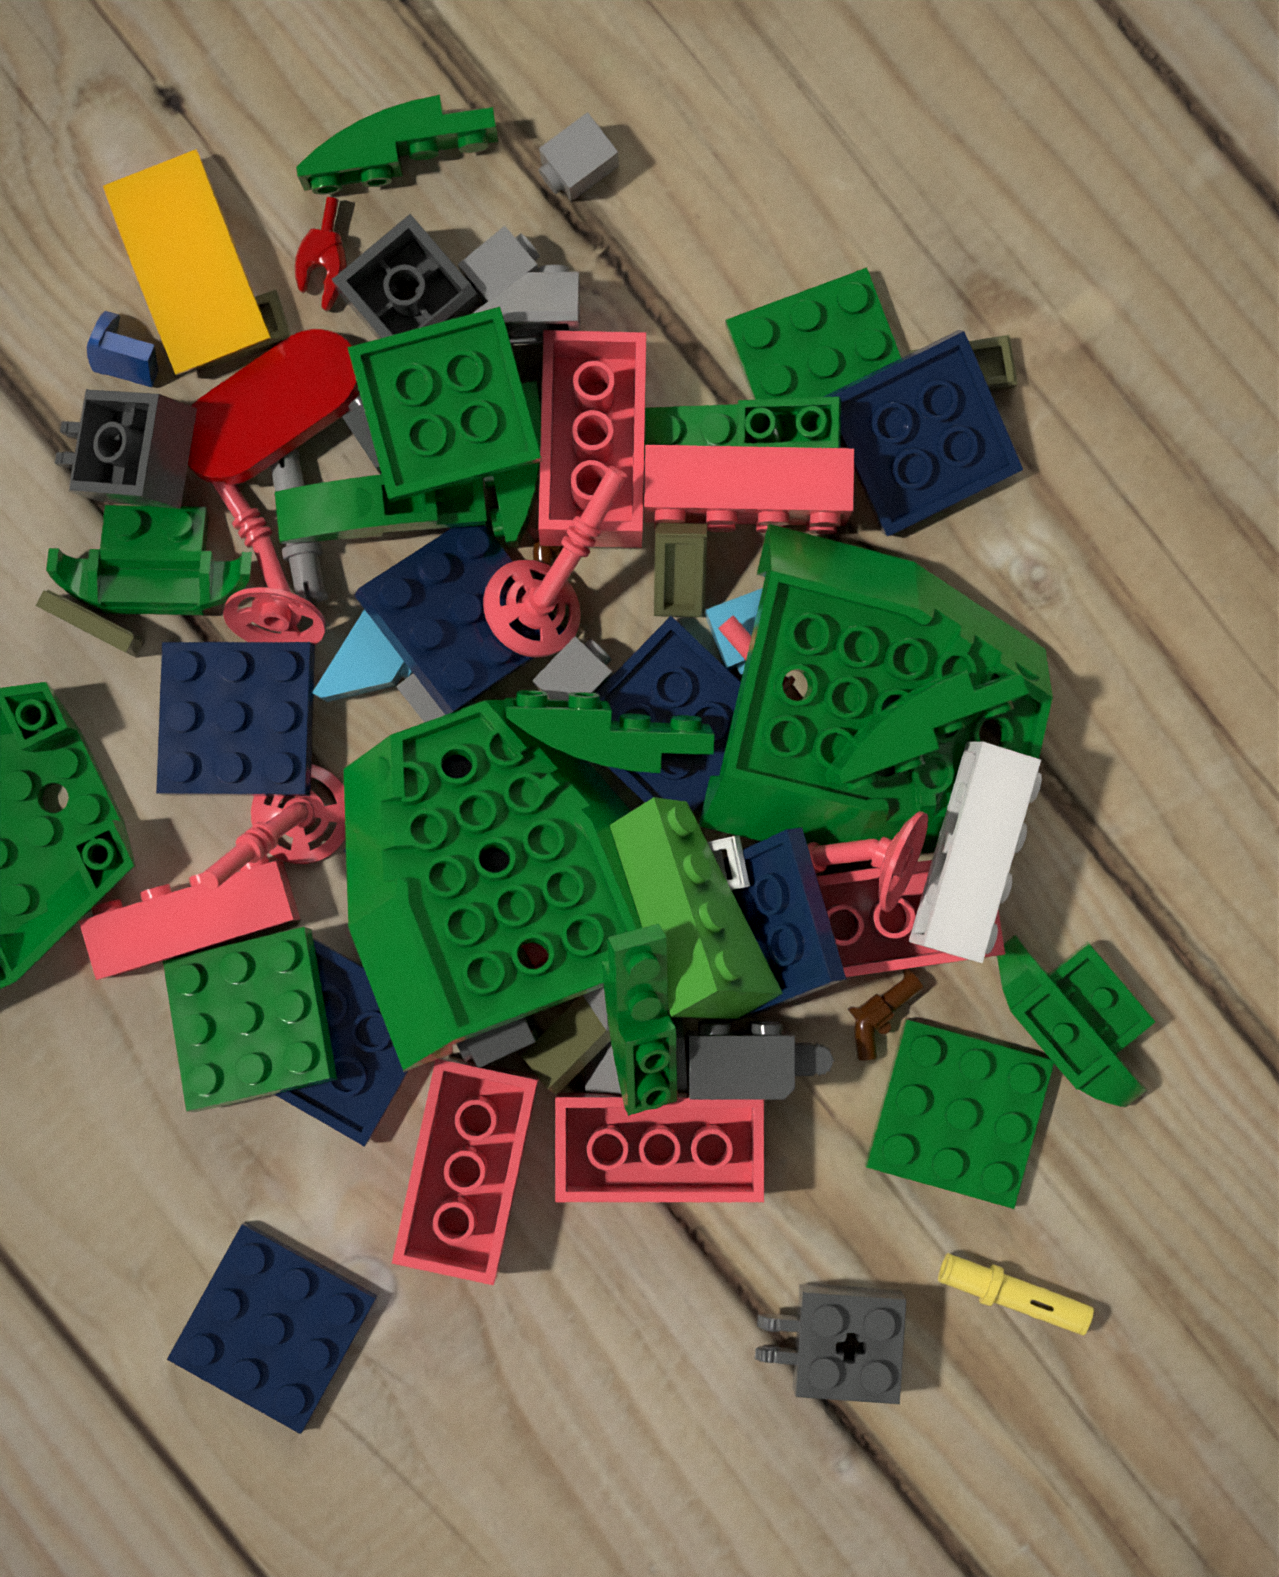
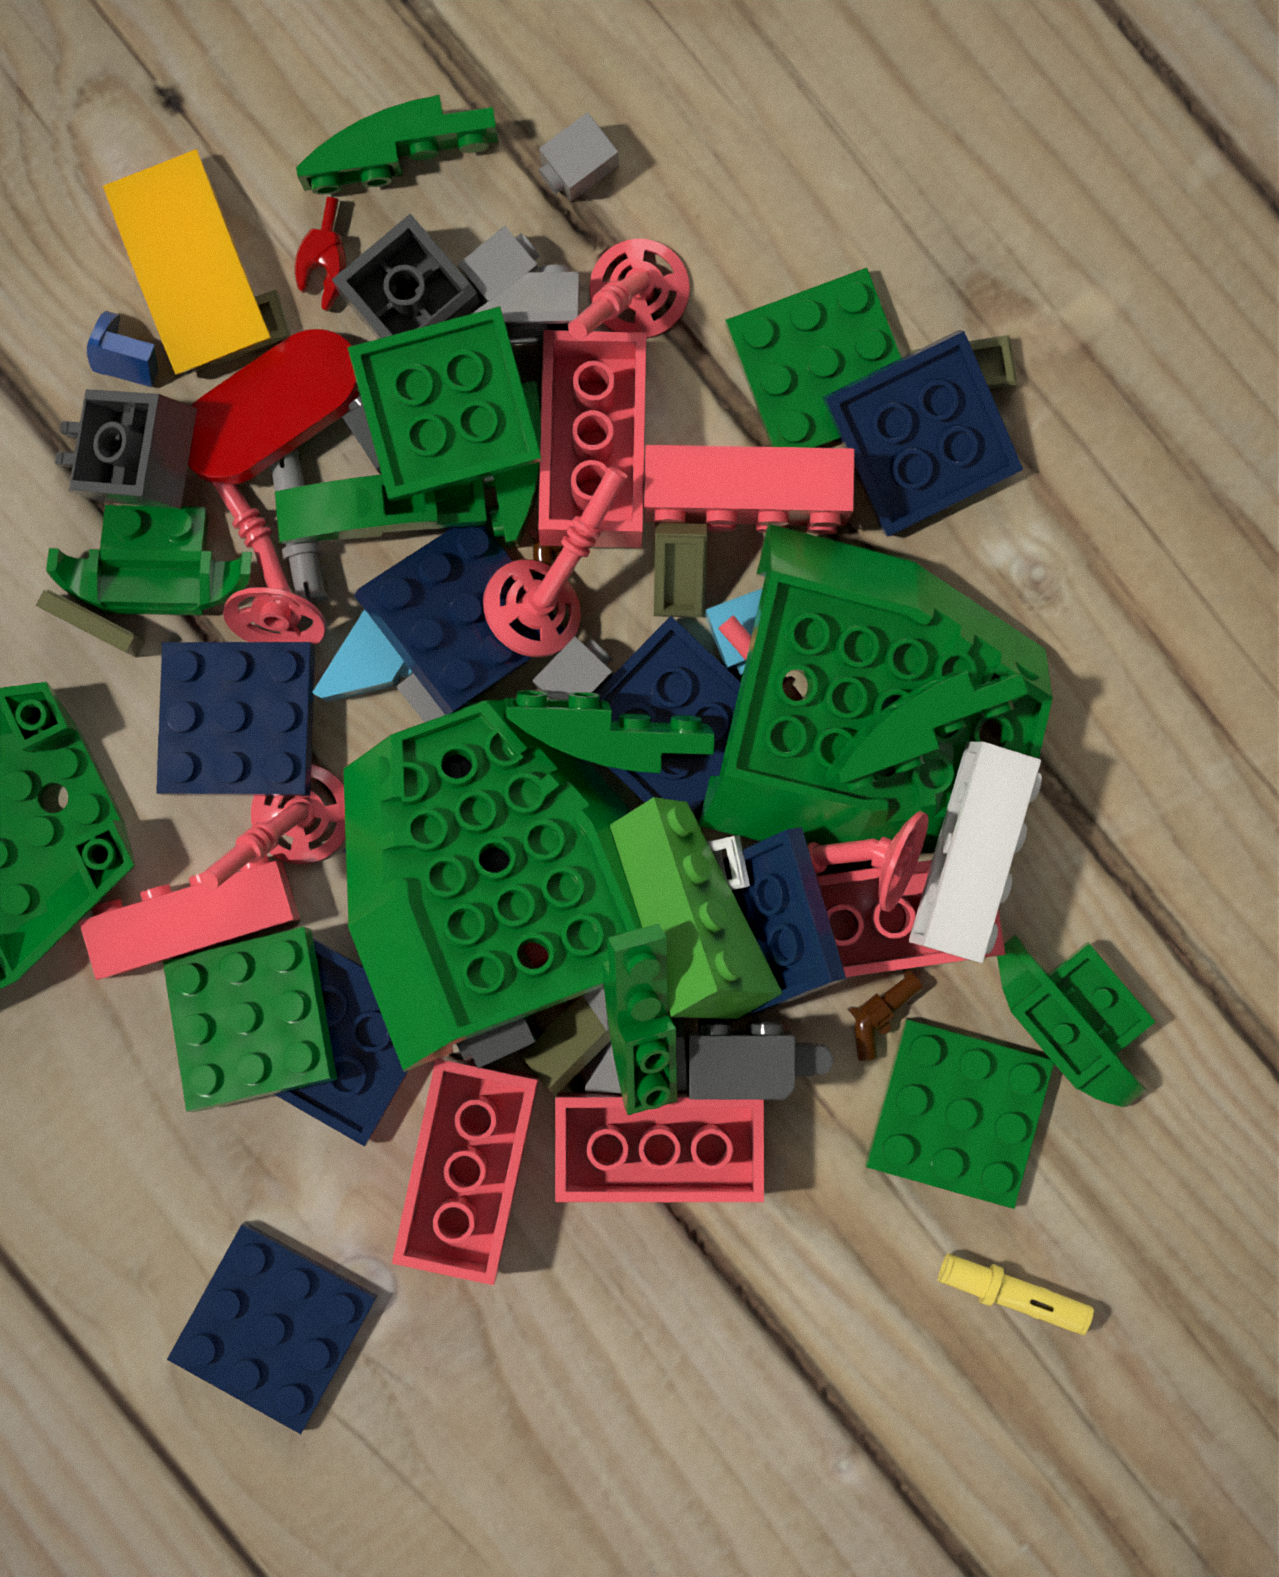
(633, 291): none -> coral dish
(750, 423): green slope -> none
(823, 1319): dark grey hinge -> none

